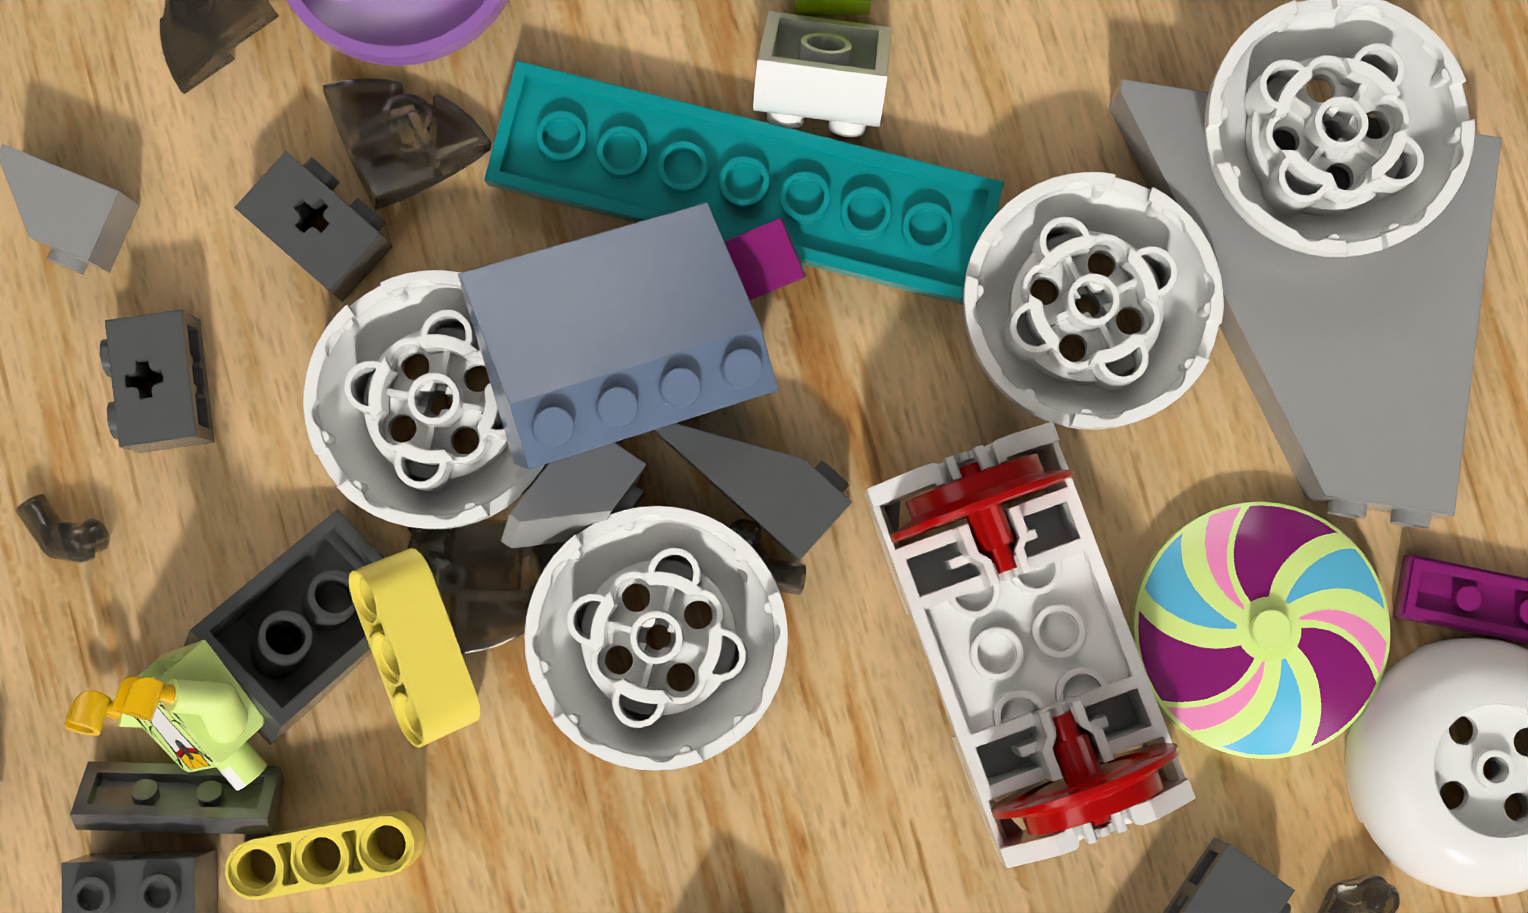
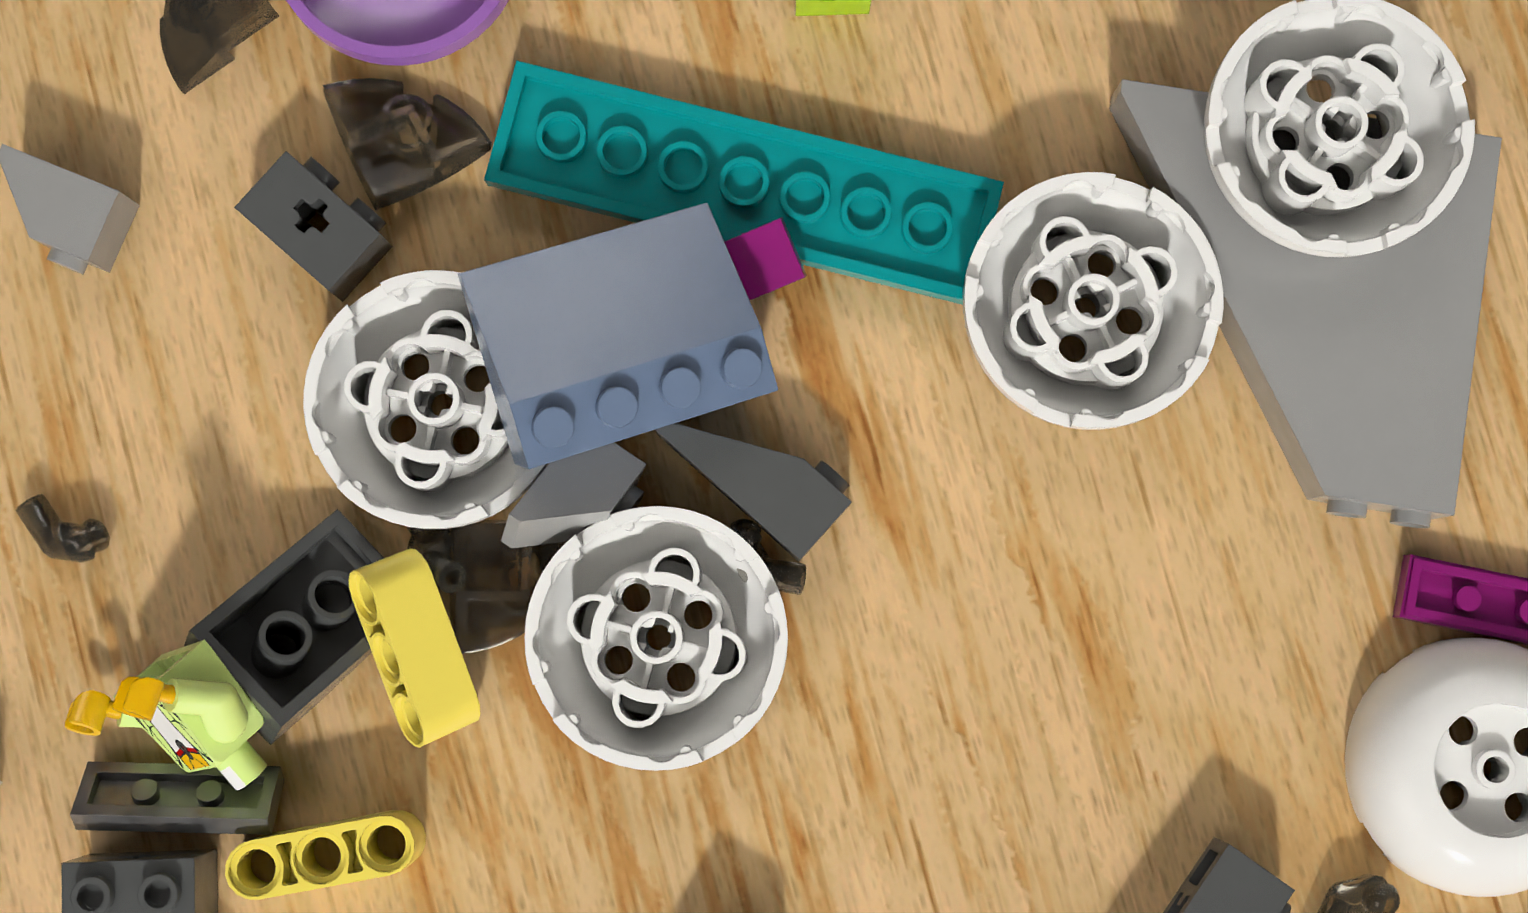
(179, 407): dark grey brick -> none
(822, 72): white brick -> none
(1029, 648): white piece -> none
(1261, 629): dish -> none

